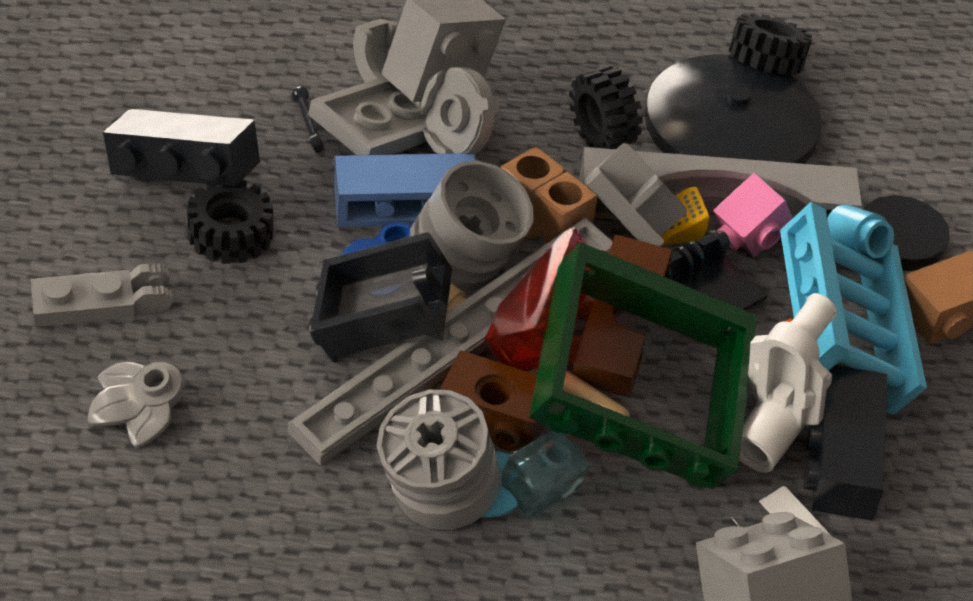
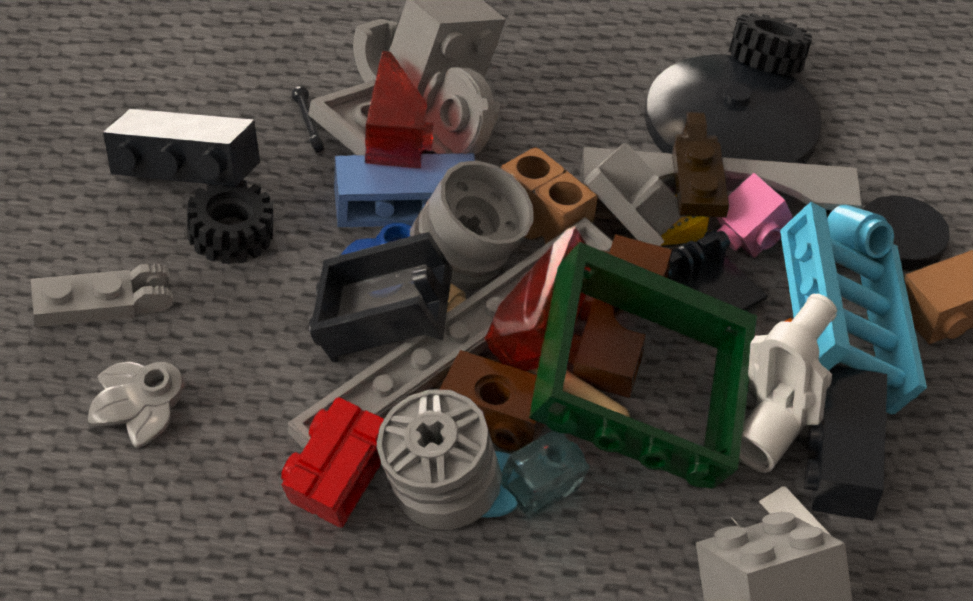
(335, 462): none -> red brick
(396, 119): none -> clear red slope
(605, 108): black tyre -> none
(699, 170): none -> dark brown hinge

